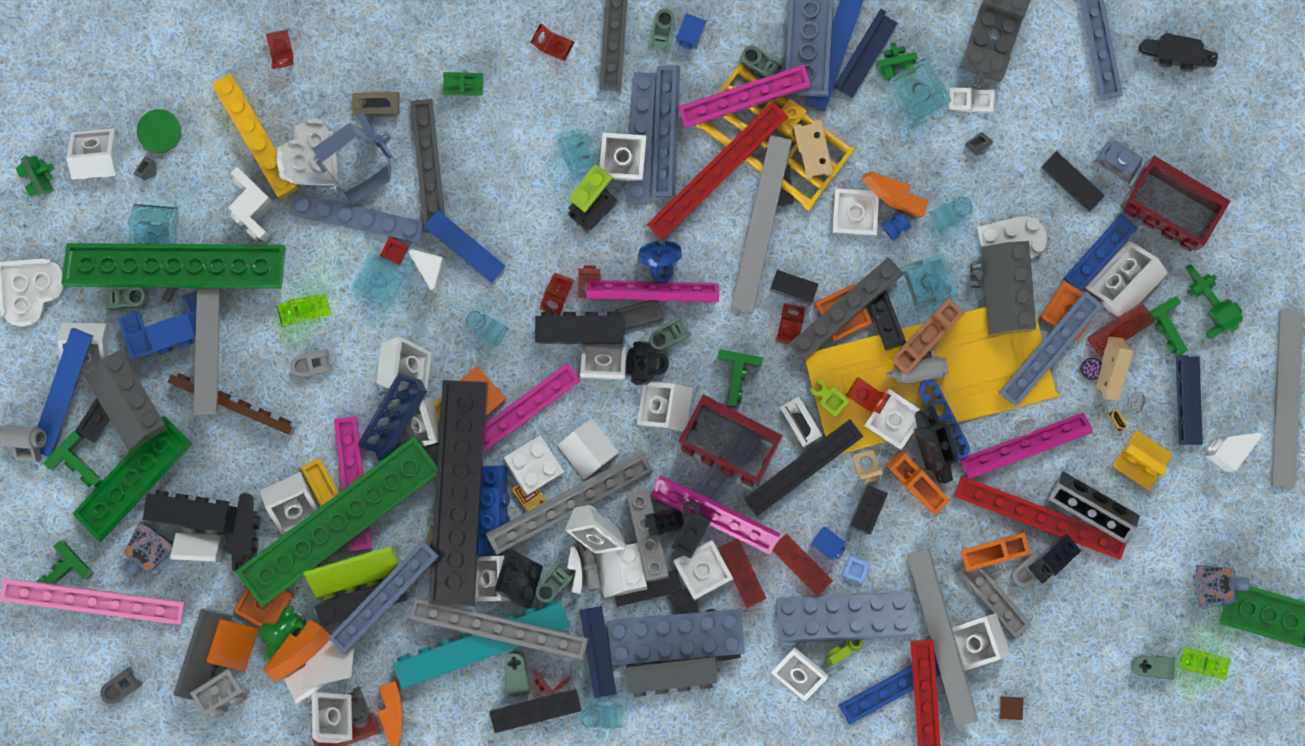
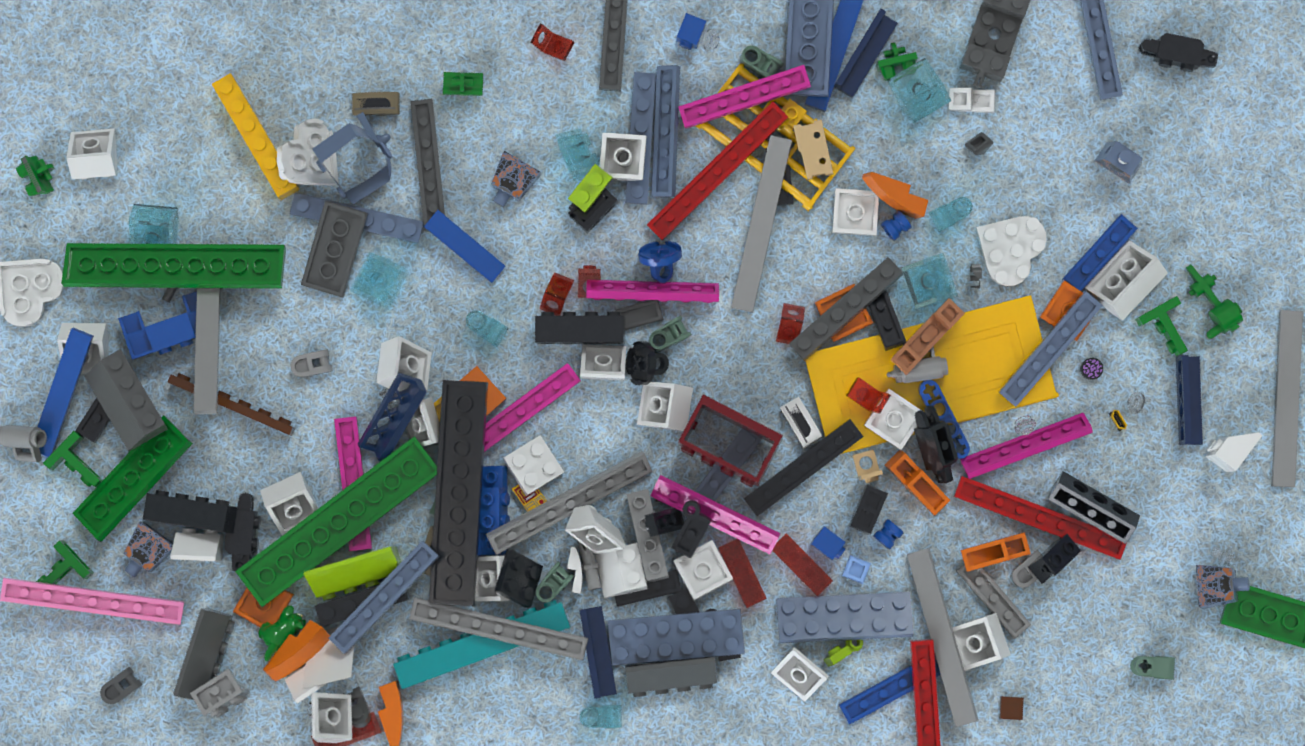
(122, 298): sand green piece -> none
(146, 169): dark grey slope -> none
(159, 131): green tile -> none
(232, 645): orange tile -> none
(250, 206): white bracket -> none
(280, 49): clear red bracket -> none
(303, 310): clear neon green slope -> none
(319, 481): yellow tile -> none
(334, 248): none -> dark grey tile
(394, 251): red tile -> none
(430, 268): white slope -> none
(513, 179): none -> torso
(516, 678): sand green piece -> none
(535, 710): black brick -> none
(543, 685): clear red bracket -> none
(588, 448): white slope -> none
(662, 32): sand green piece -> none
(739, 372): green bracket -> none
(794, 287): black panel -> none
(831, 400): lime plate -> none
(888, 534): none -> blue wheel
(1008, 288): dark grey slope -> none
(1072, 181): black tile -> none
(1114, 368): tan piece -> none
(1122, 327): clear red plate -> none
(1142, 460): yellow bracket -> none
(1185, 185): dark red hose -> none
(1205, 663): clear neon green slope -> none

